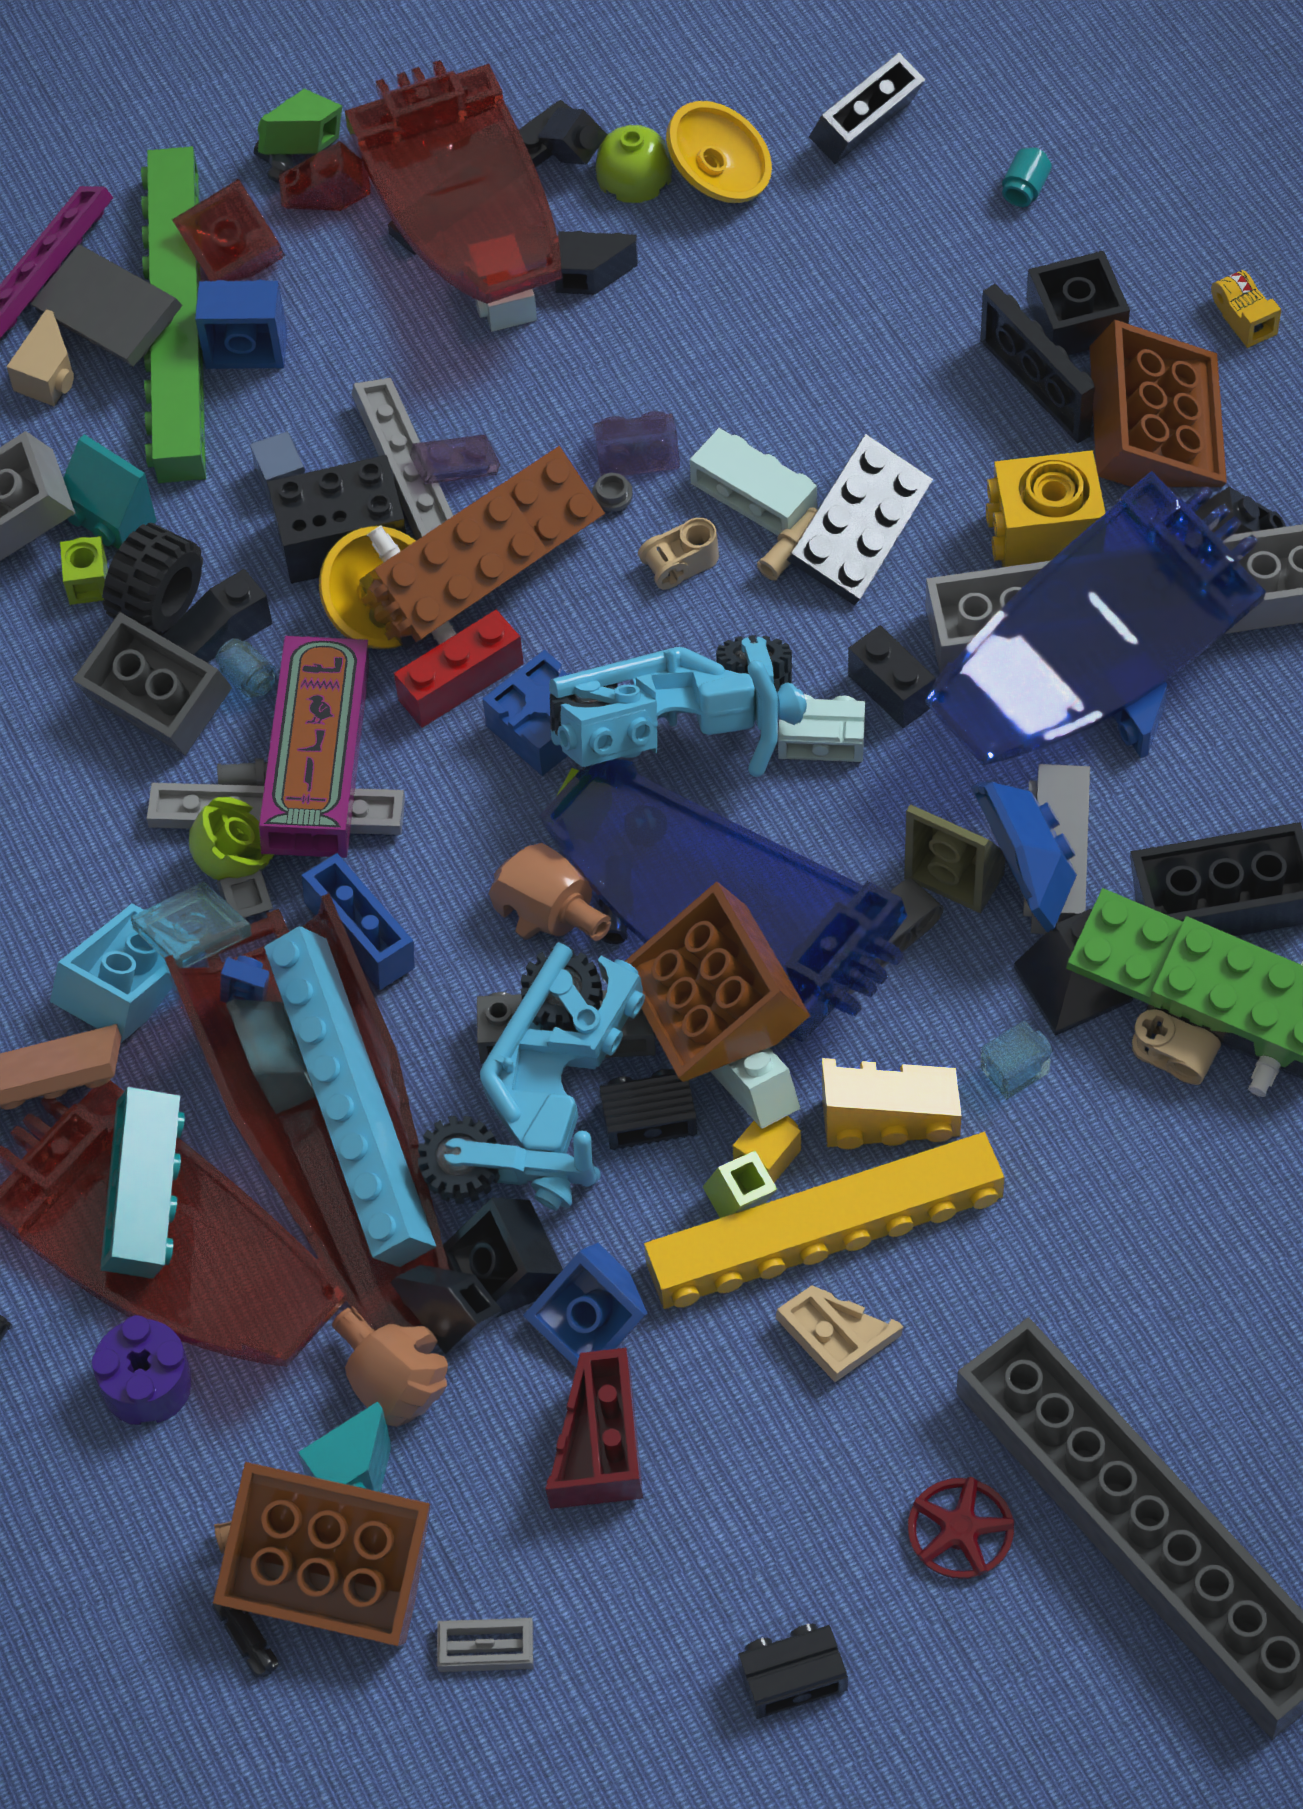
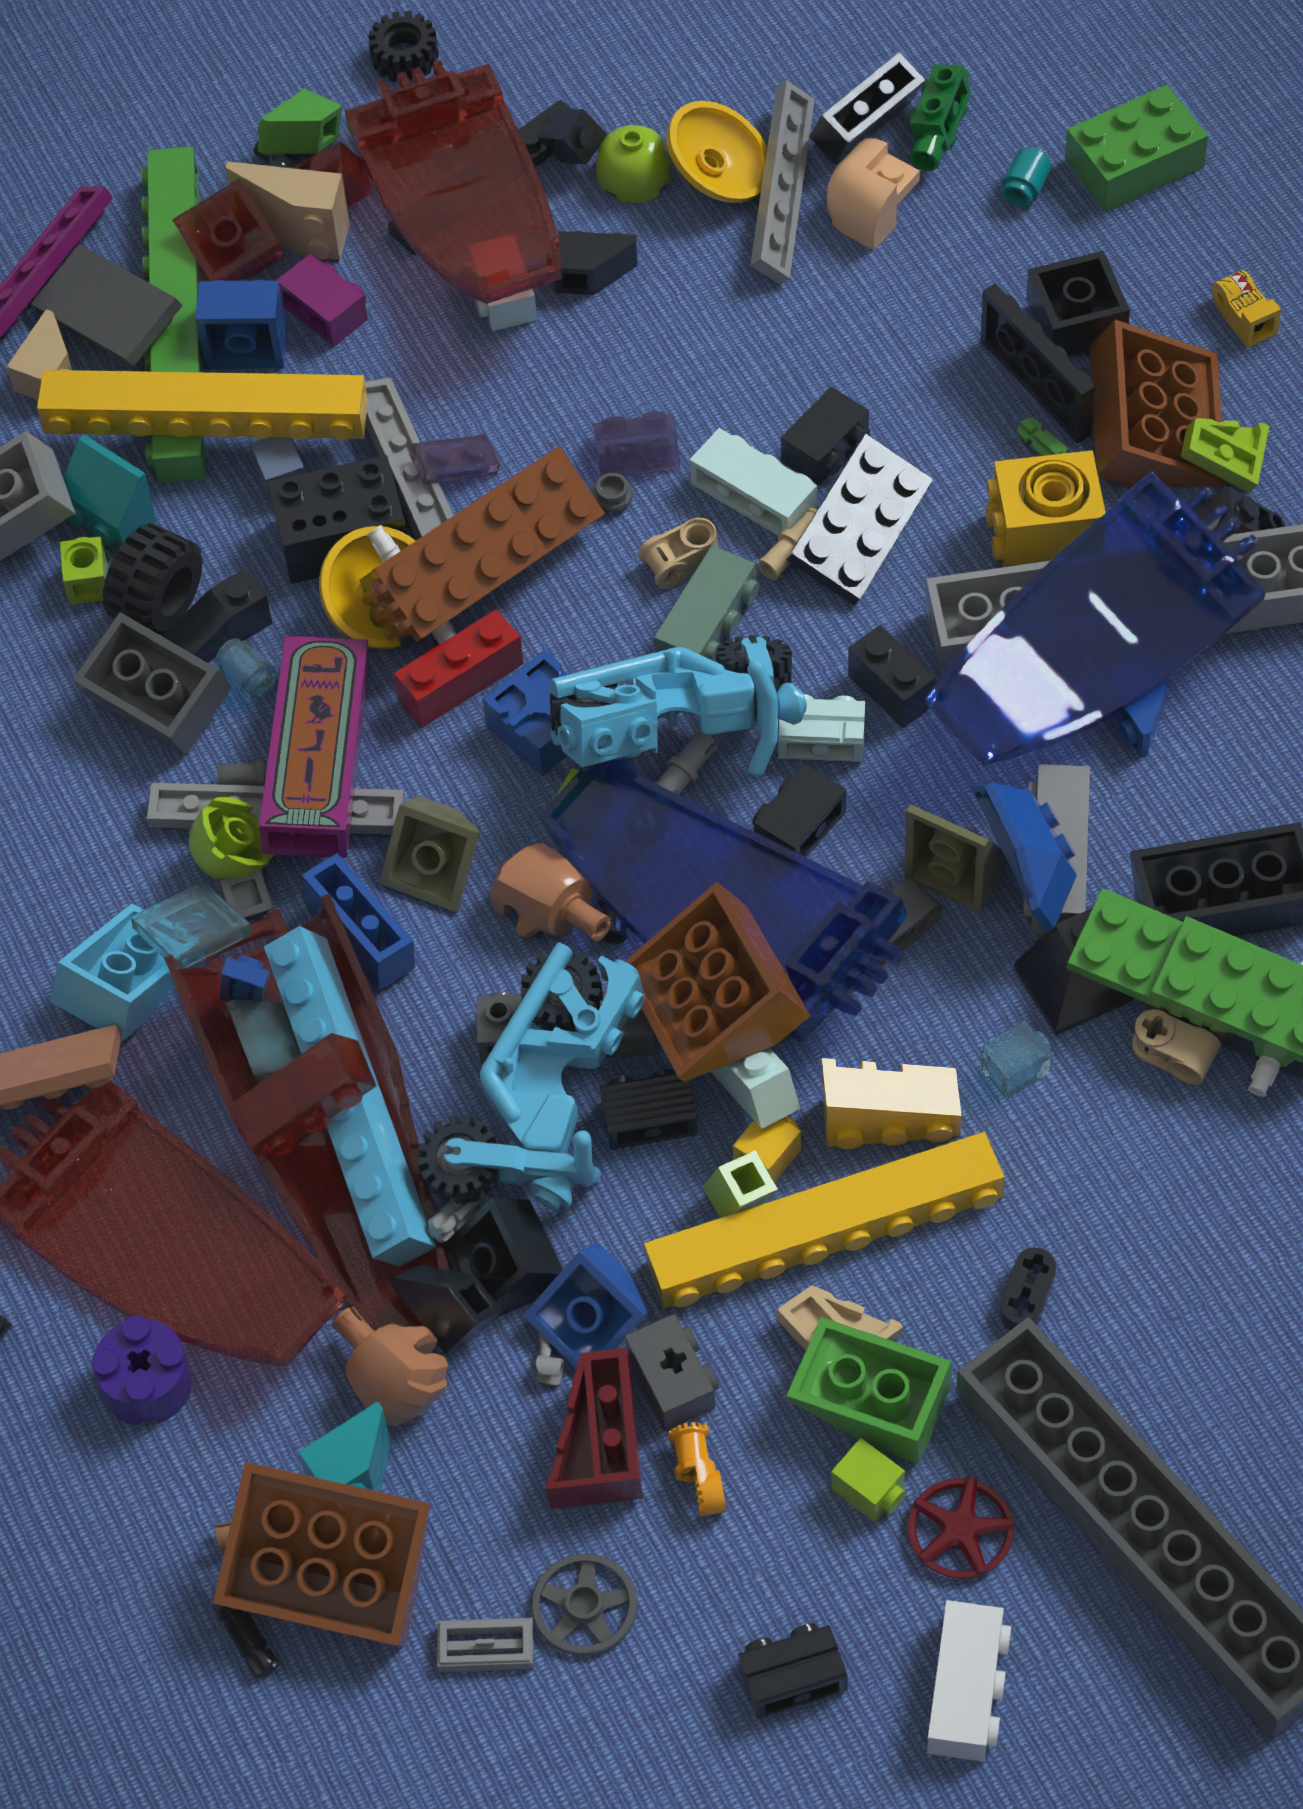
(141, 1183): brick -> none
(203, 404): none -> yellow brick
(299, 206): none -> tan slope
(304, 1095): none -> clear red brick
(323, 299): none -> magenta brick
(402, 30): none -> black tyre
(430, 852): none -> olive slope
(453, 1217): none -> light grey axle
(548, 1368): none -> light grey hand
(584, 1605): none -> dark grey wheel
(672, 1395): none -> dark grey brick
(683, 768): none -> light grey pin
(697, 1467): none -> light orange connector
(710, 604): none -> sand green brick
(782, 182): none -> light grey plate
(802, 811): none -> black brick
(824, 436): none -> black brick
(867, 191): none -> light nougat brick
(869, 1481): none -> lime brick
(872, 1388): none -> bright green slope
(938, 114): none -> green brick
(968, 1681): none -> white brick
(1018, 1287): none -> black beam
(1041, 442): none -> bright green axle
(1136, 147): none -> bright green brick
(1227, 450): none -> lime wing

